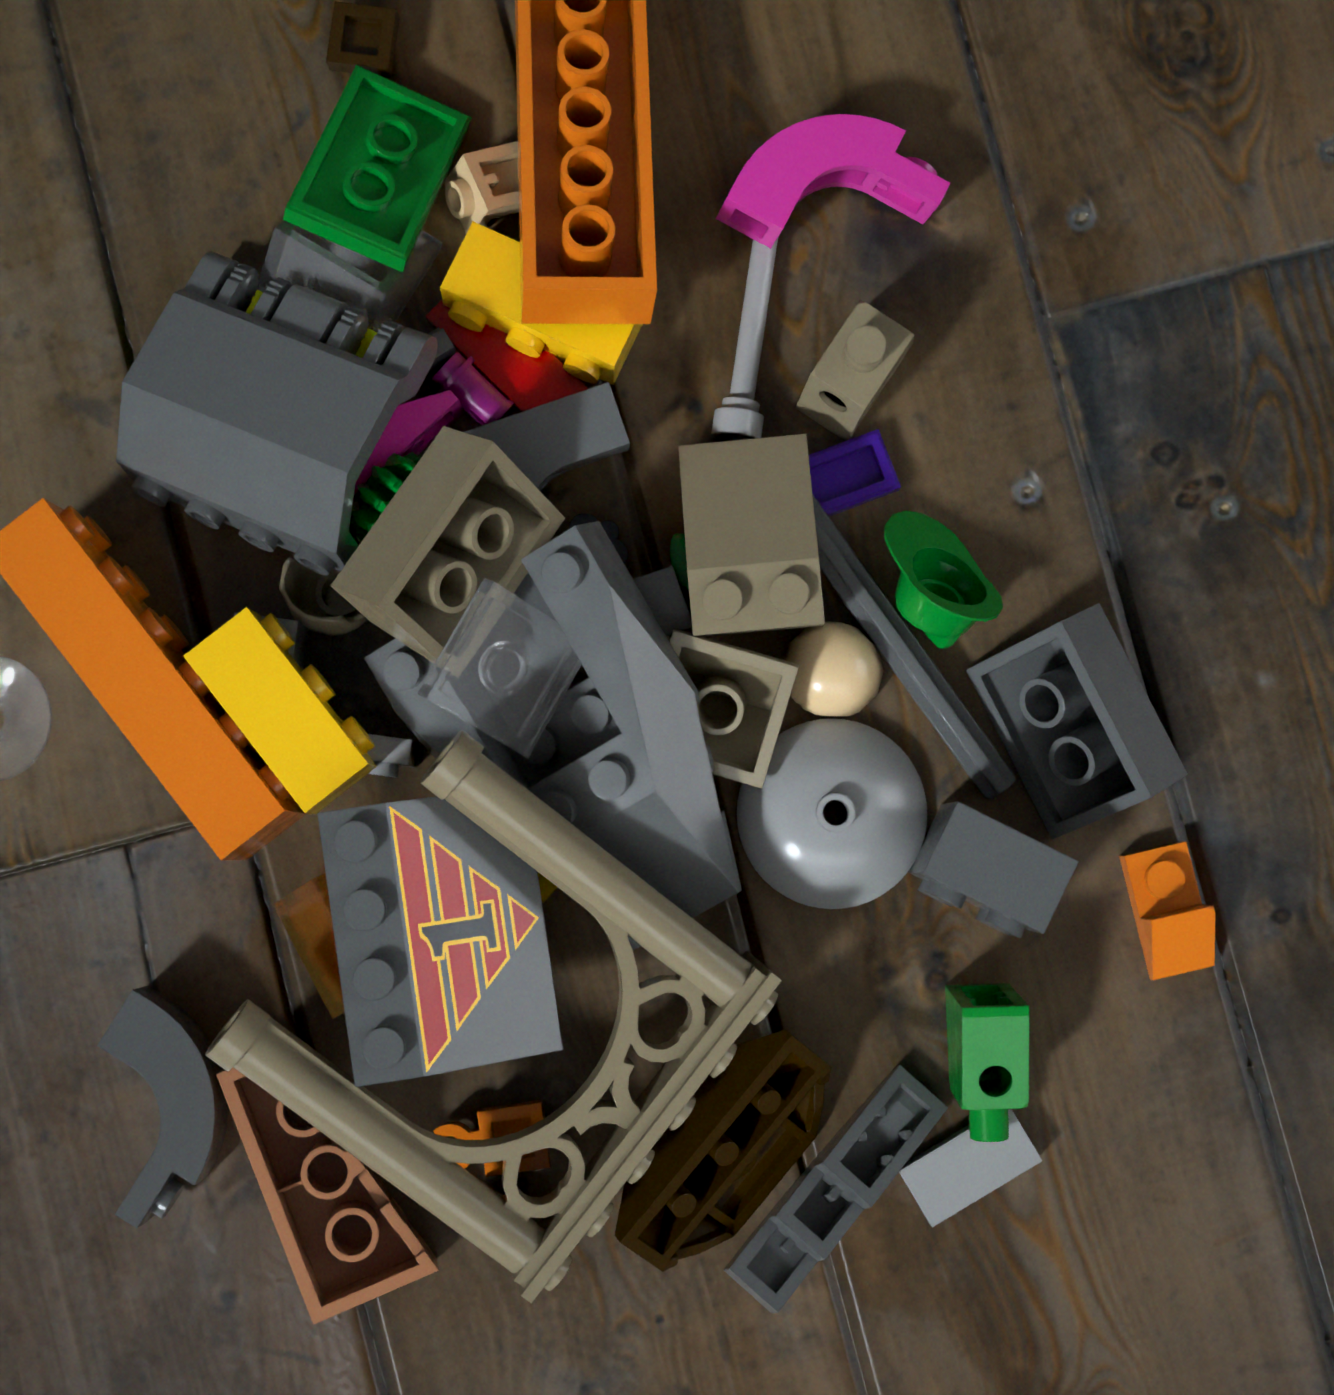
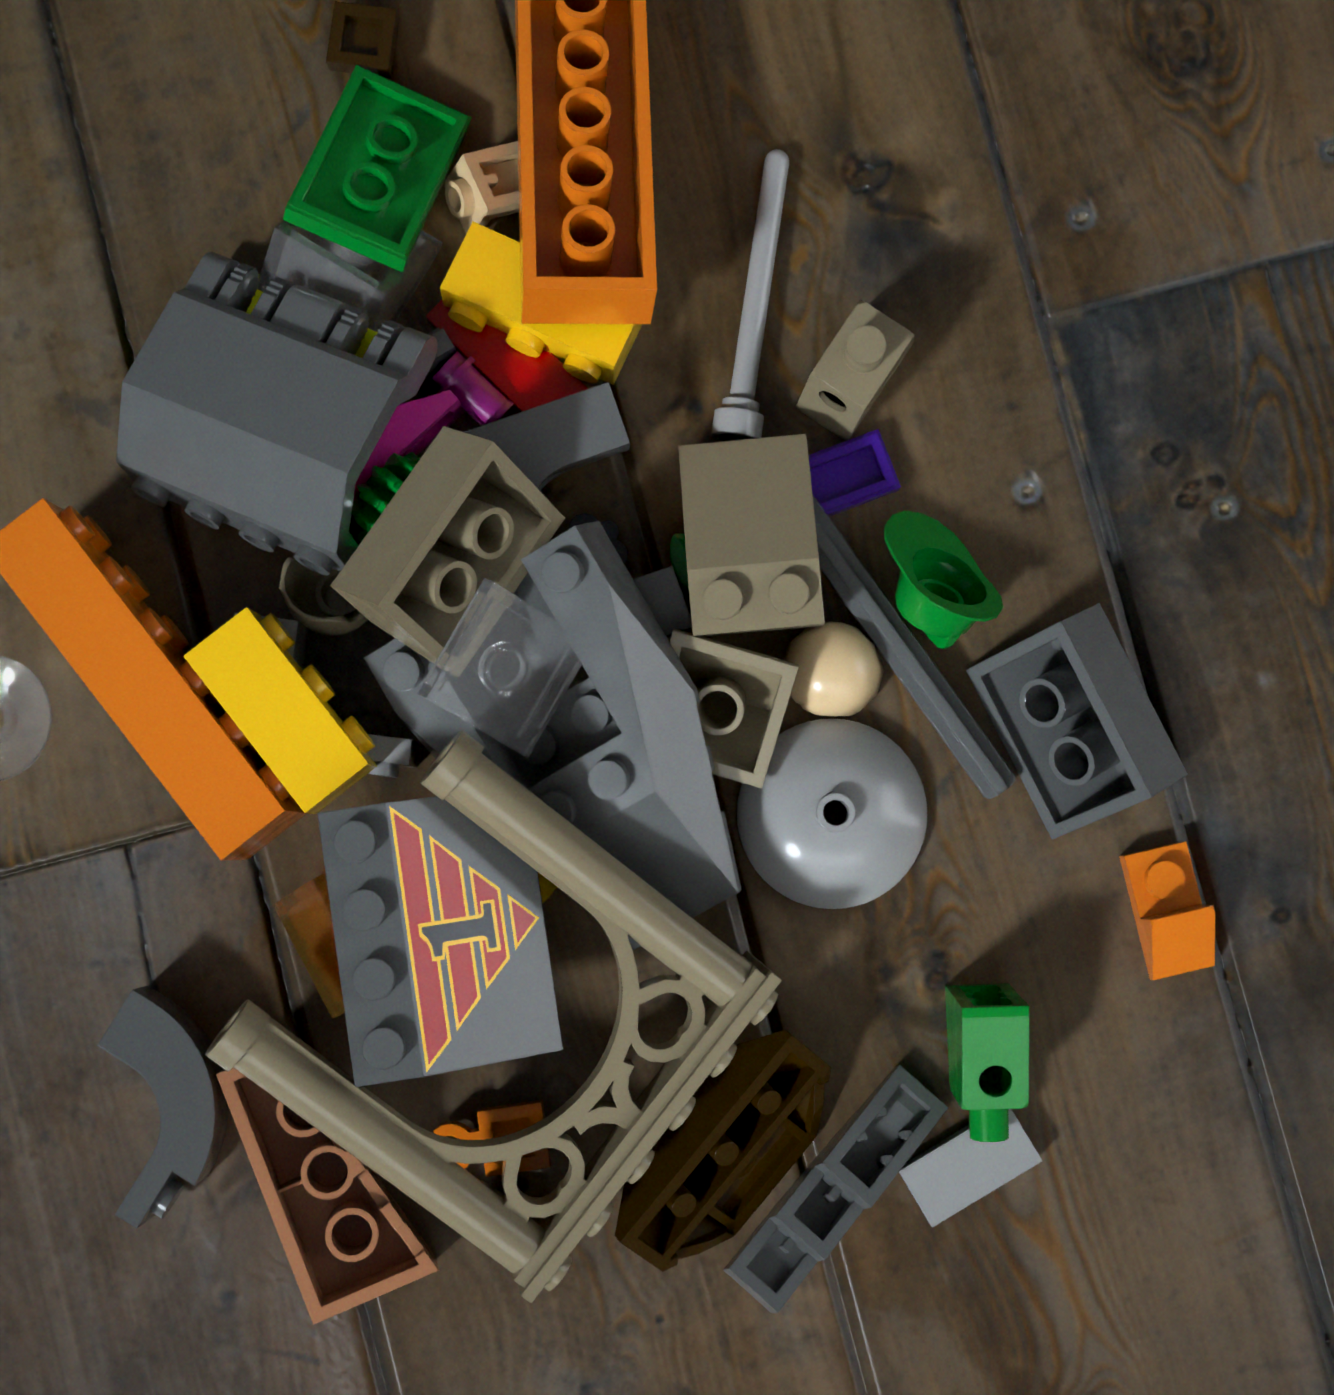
(826, 154): dark pink arch -> none
(993, 868): dark grey brick -> none

